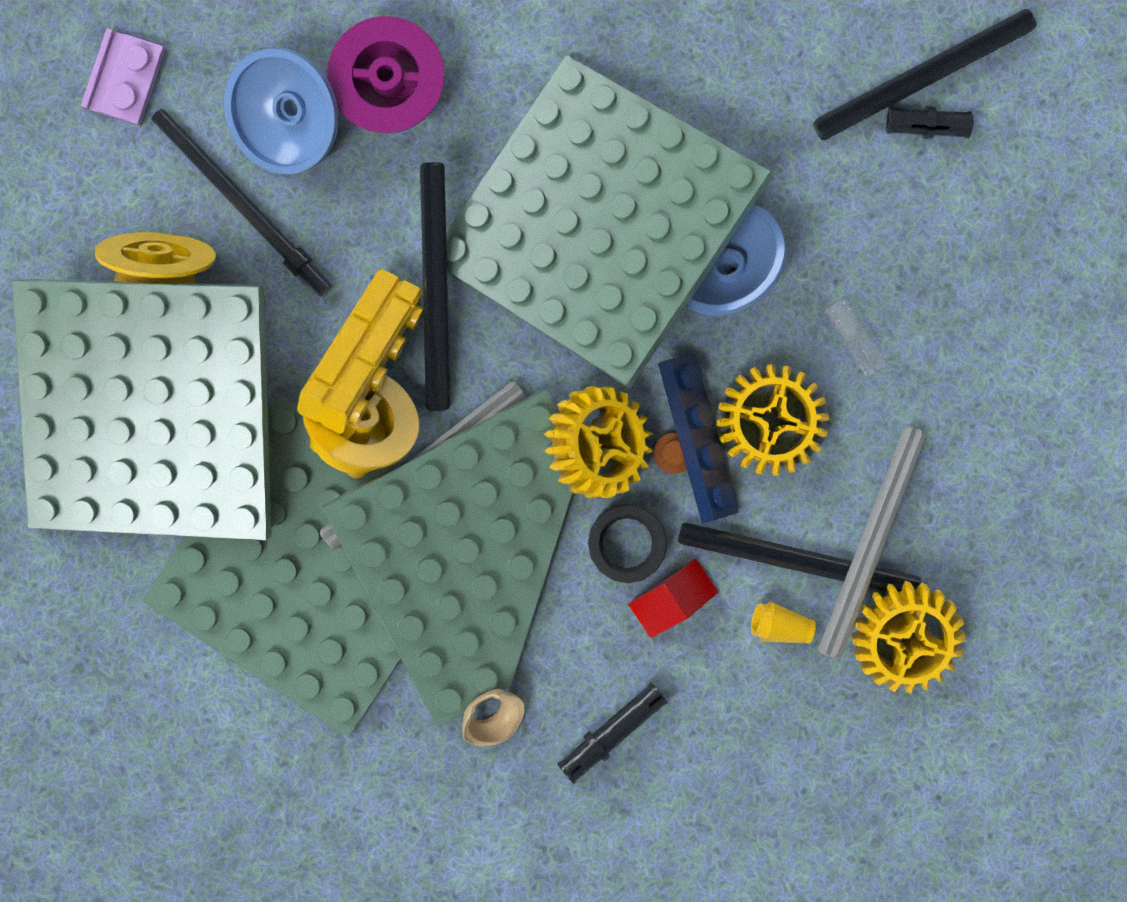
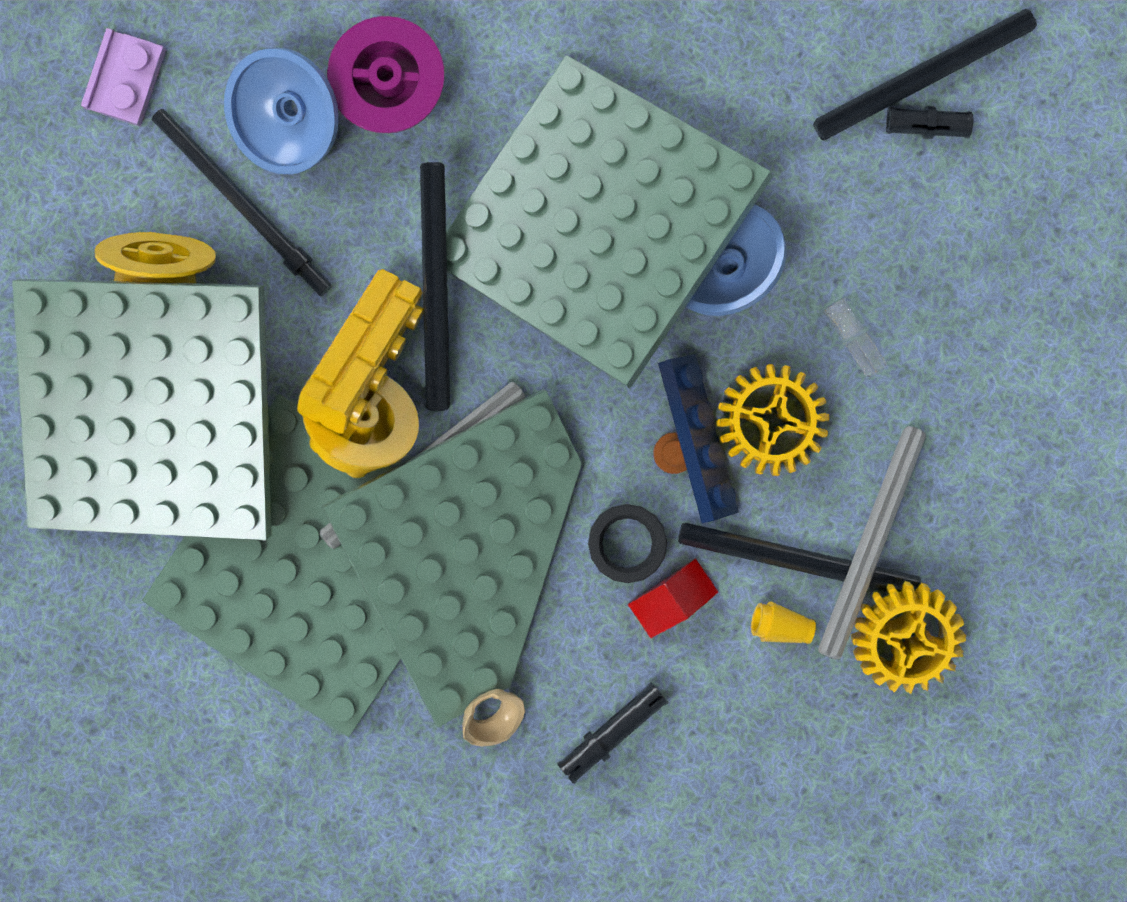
(579, 451): yellow gear -> none

